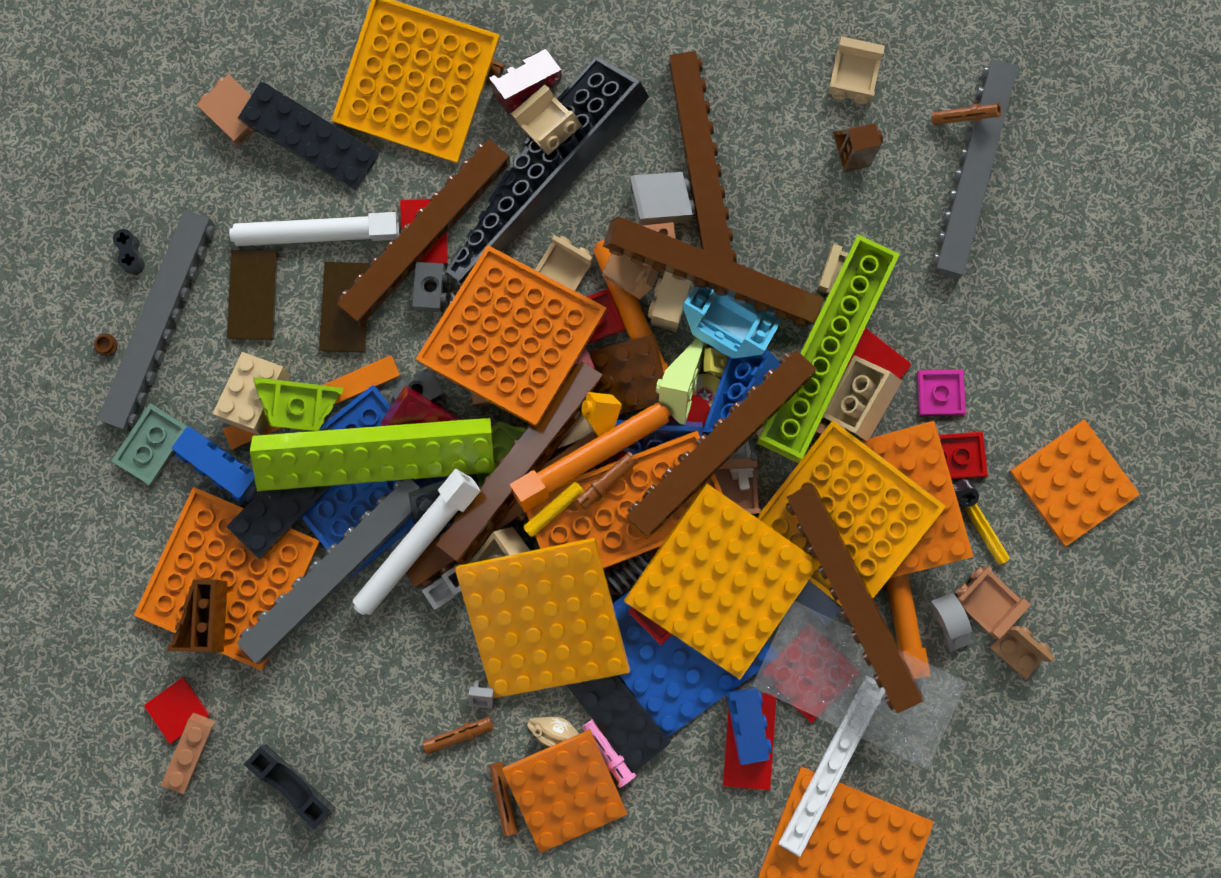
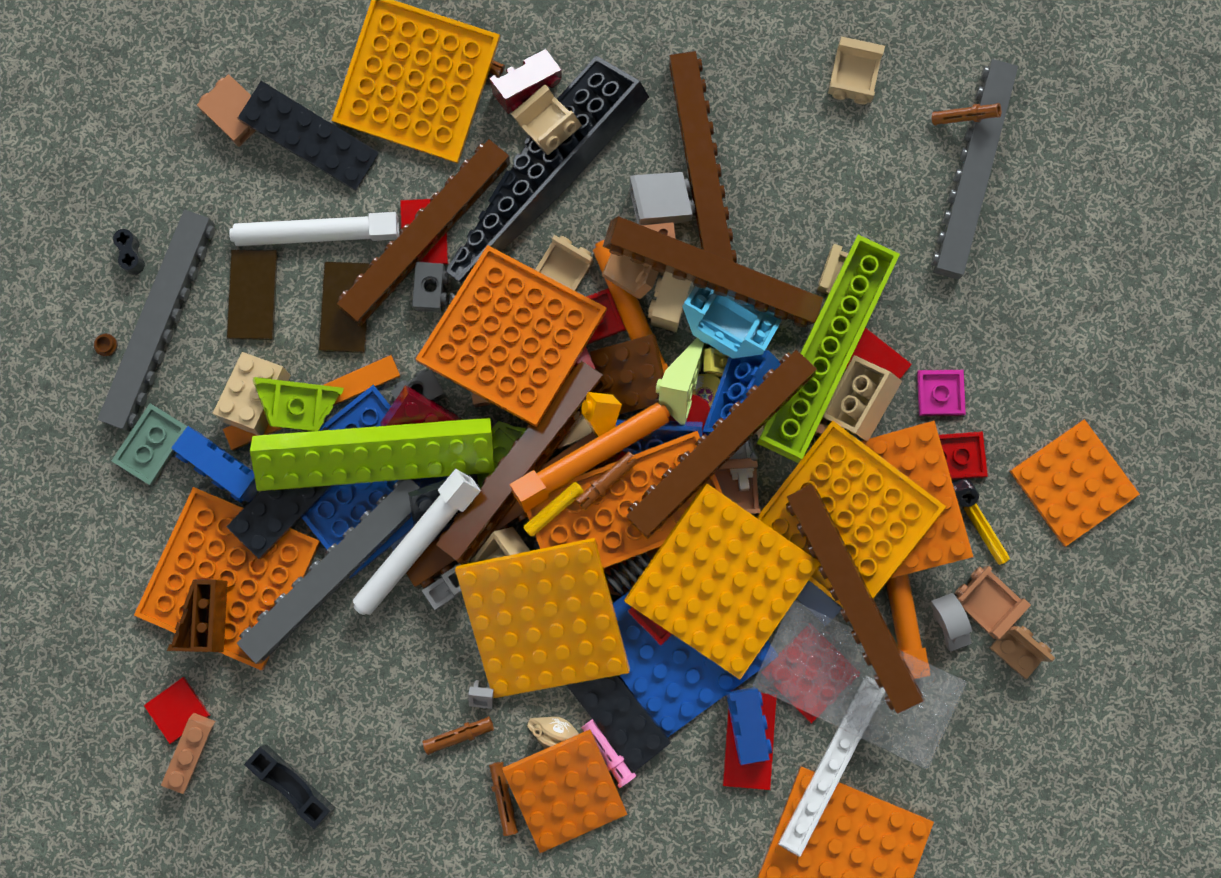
(858, 146): reddish brown wedge -> none

